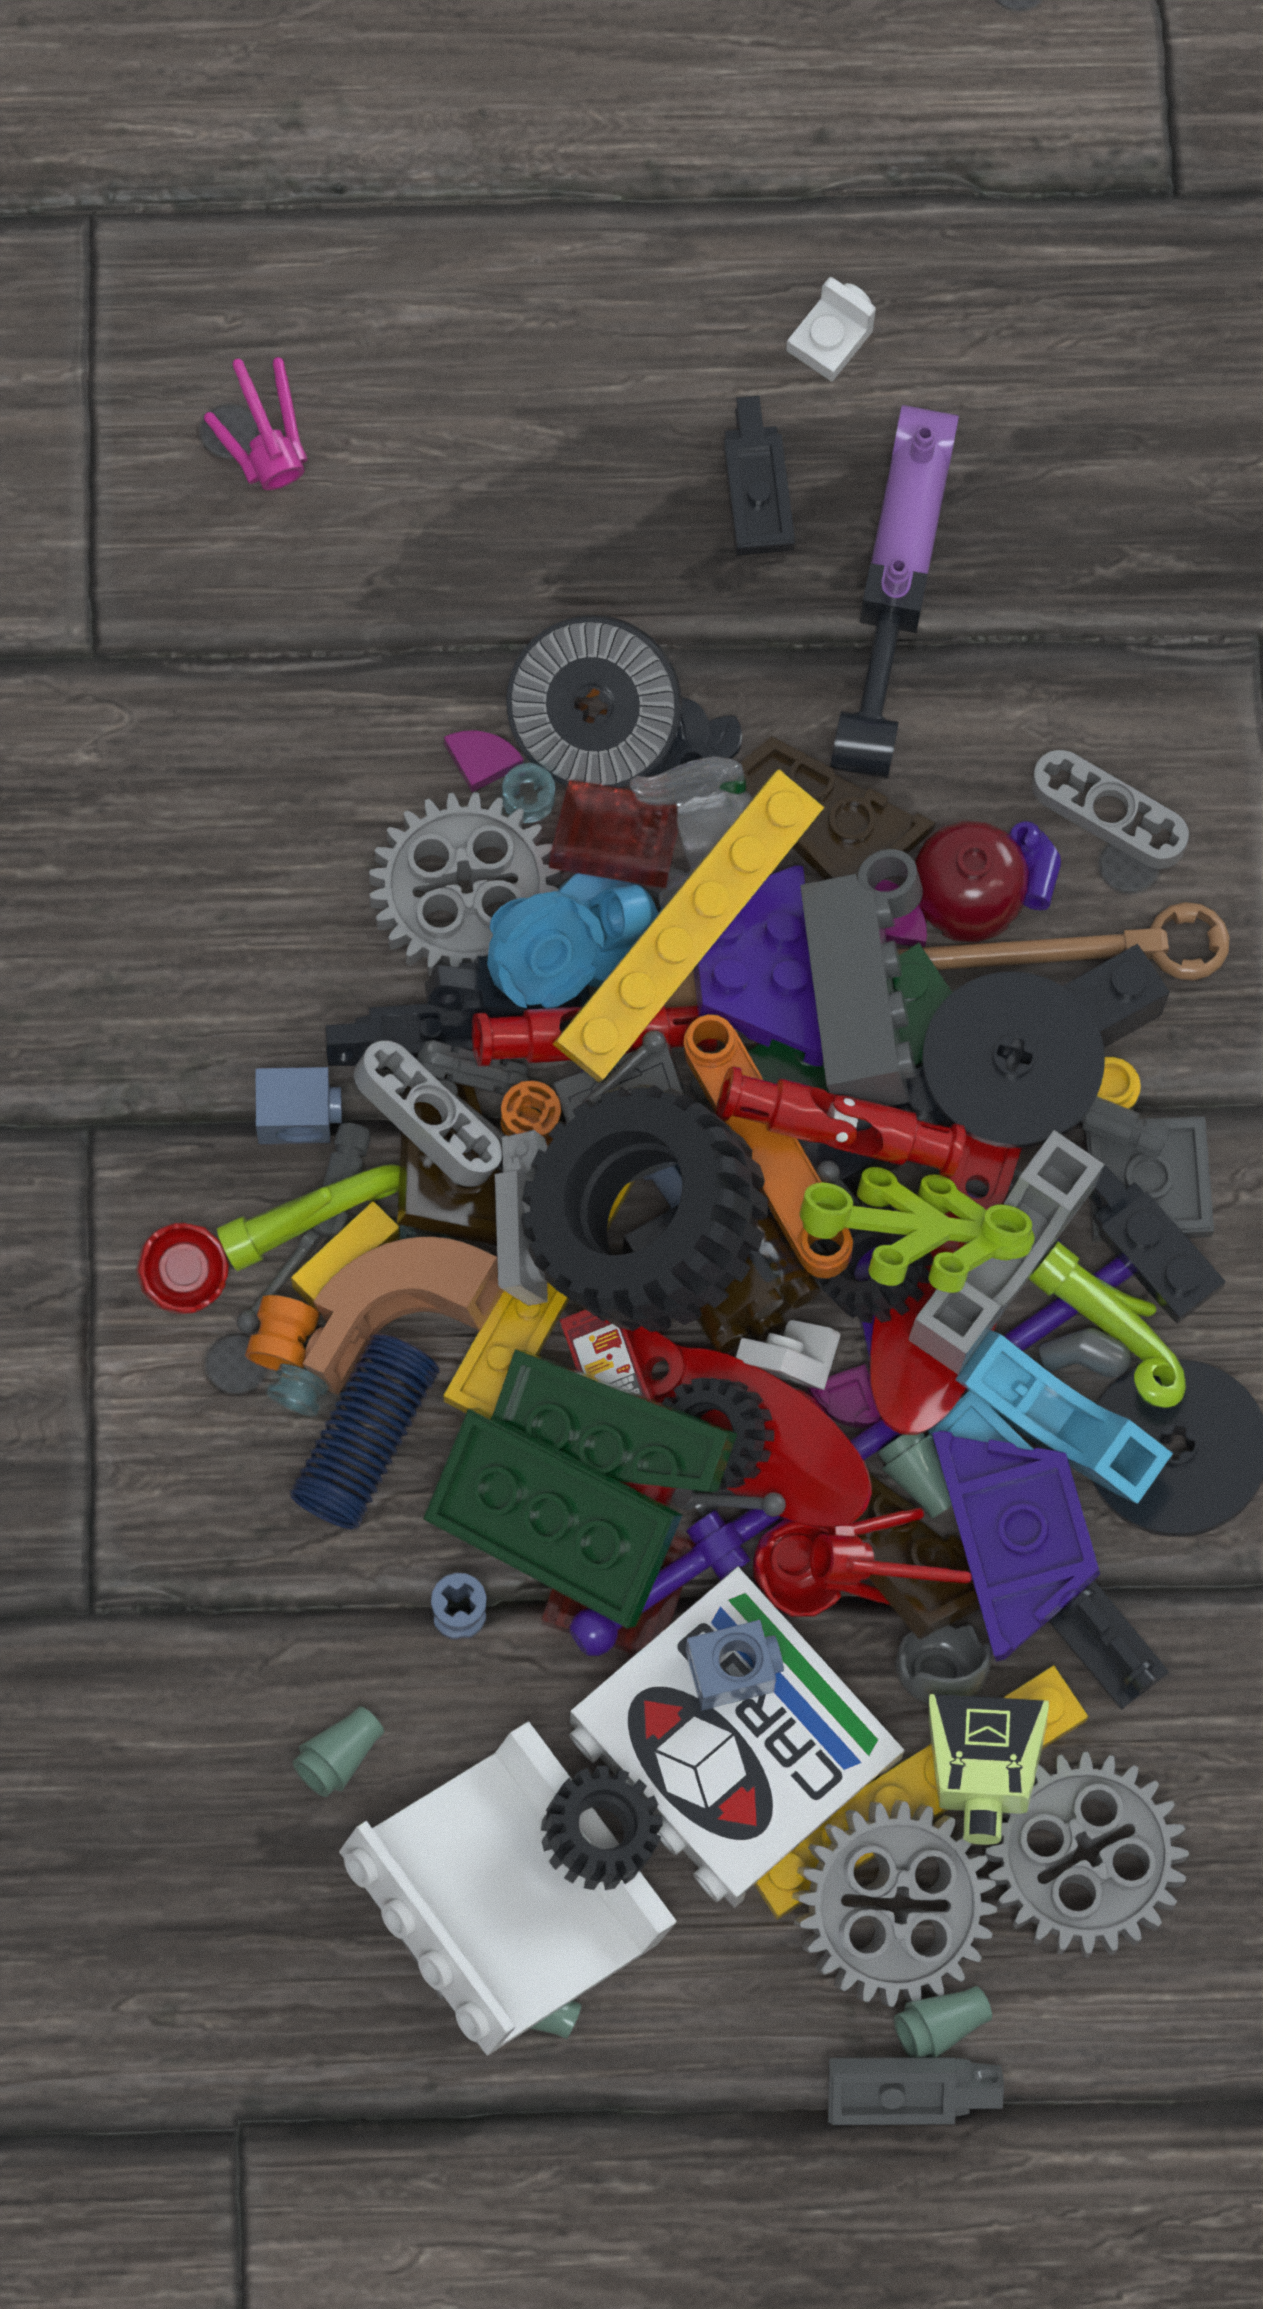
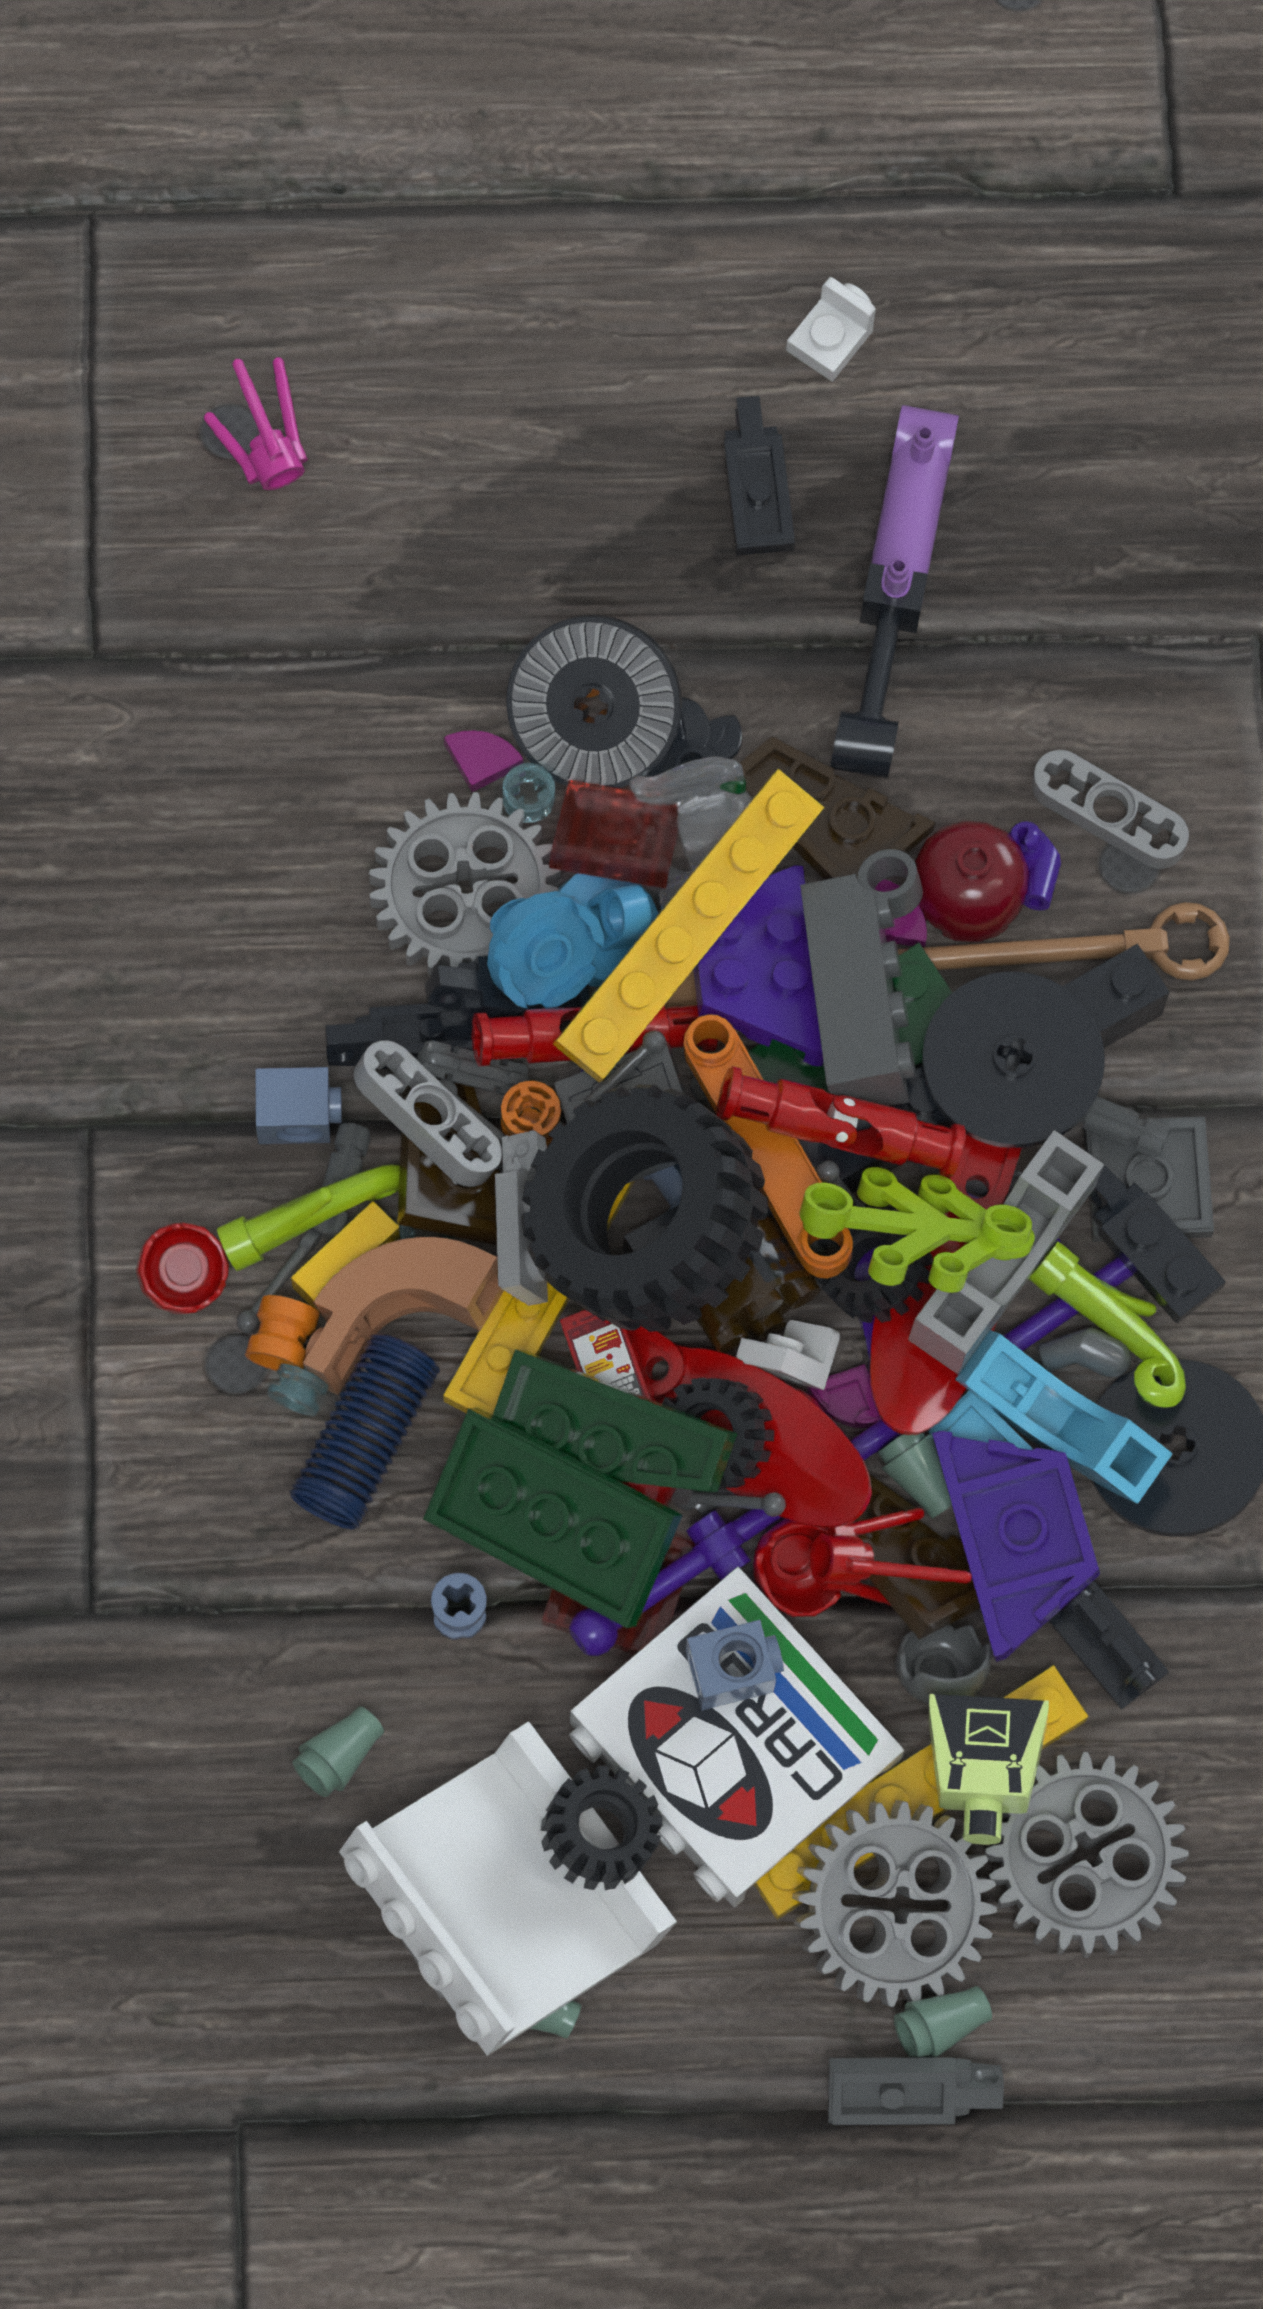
(1119, 1083): yellow plate -> none

